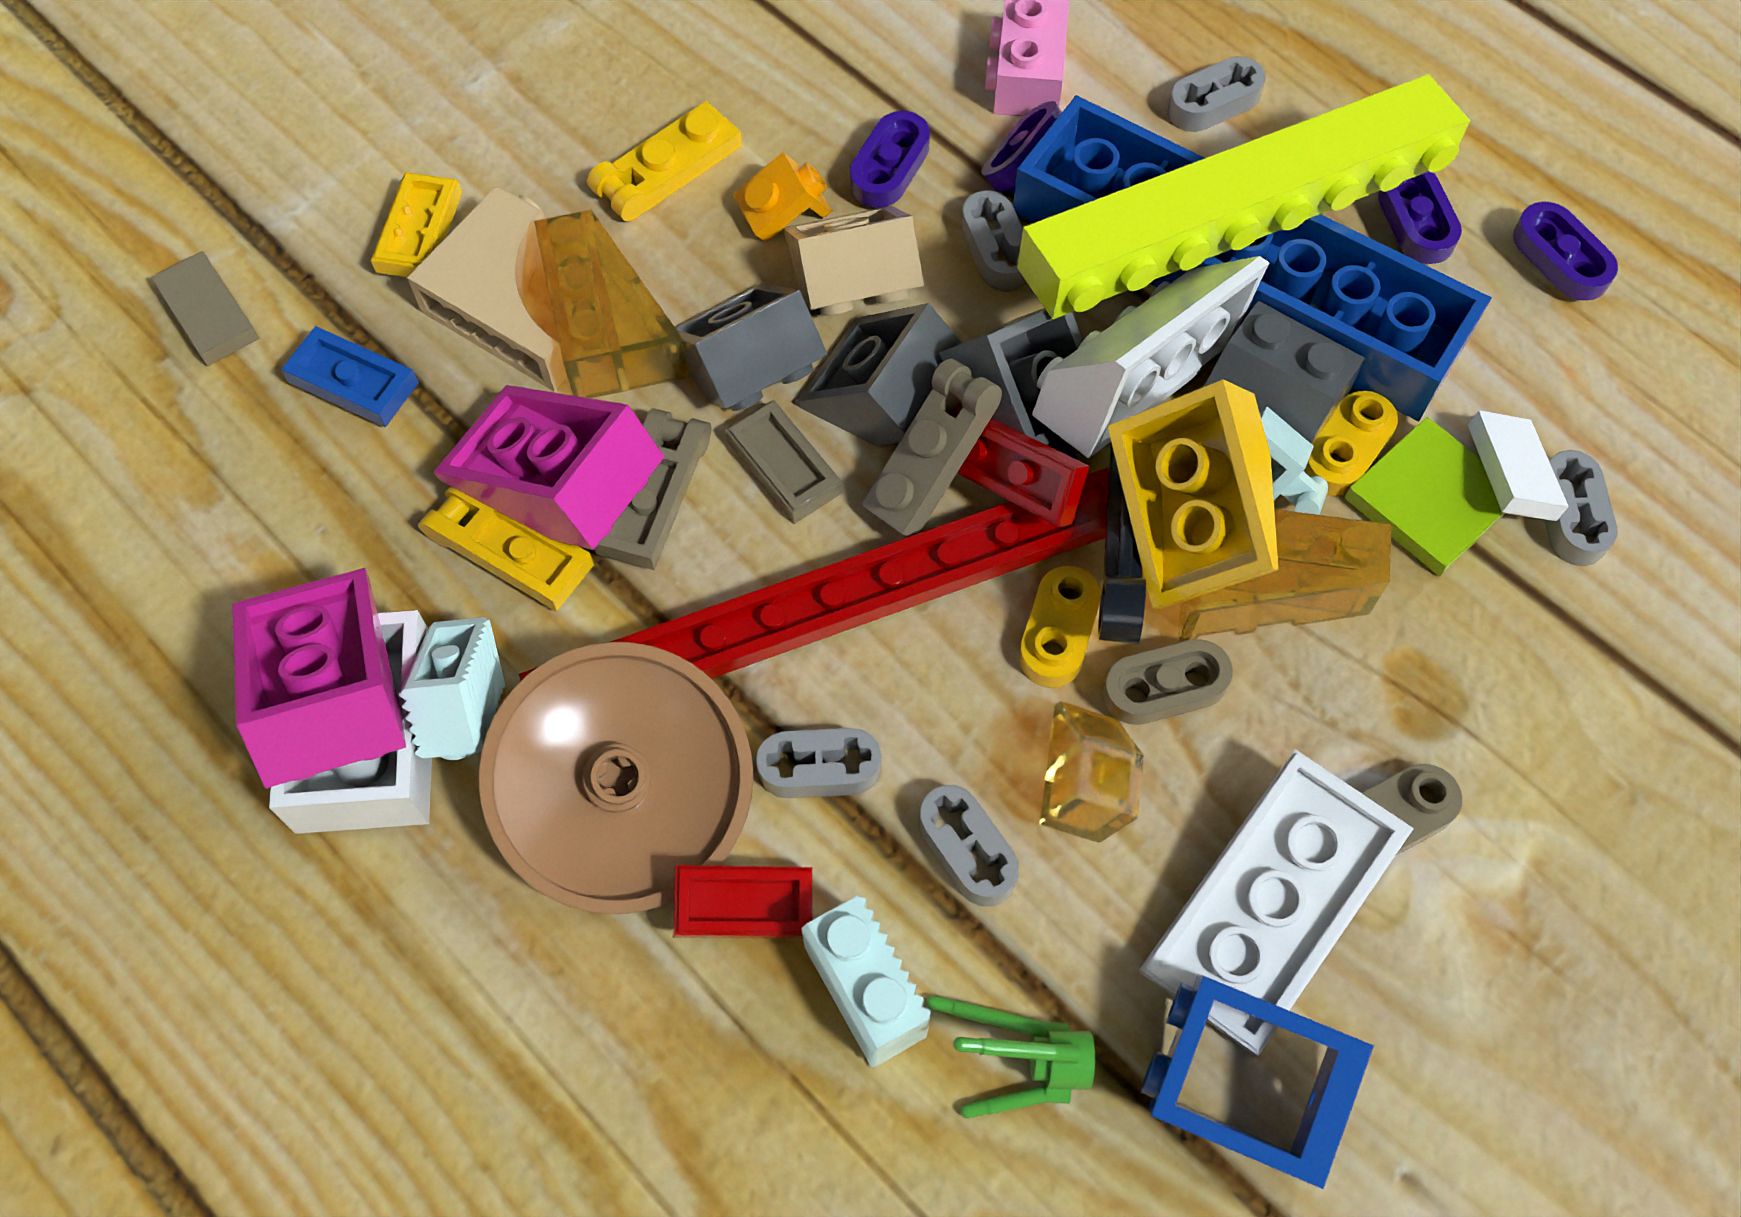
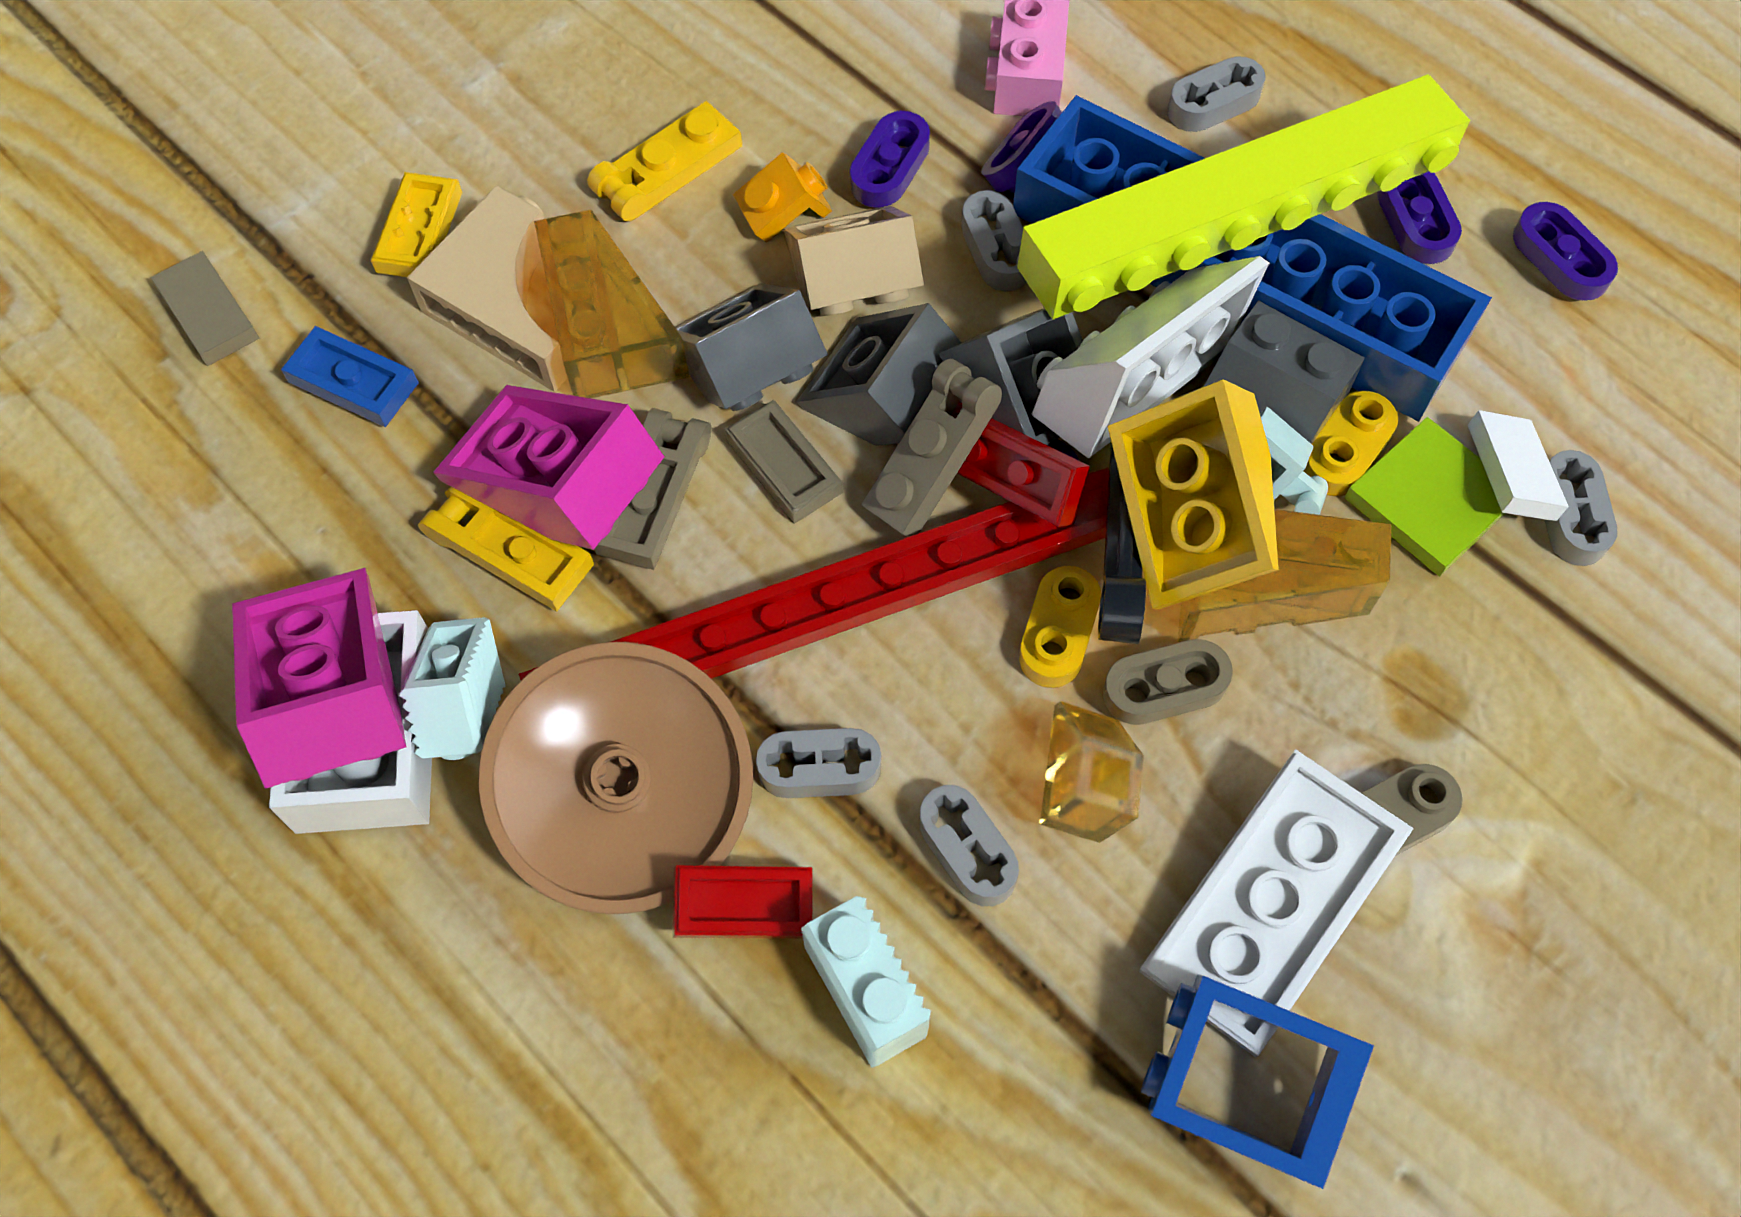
(1055, 1053): bright green plant -> none

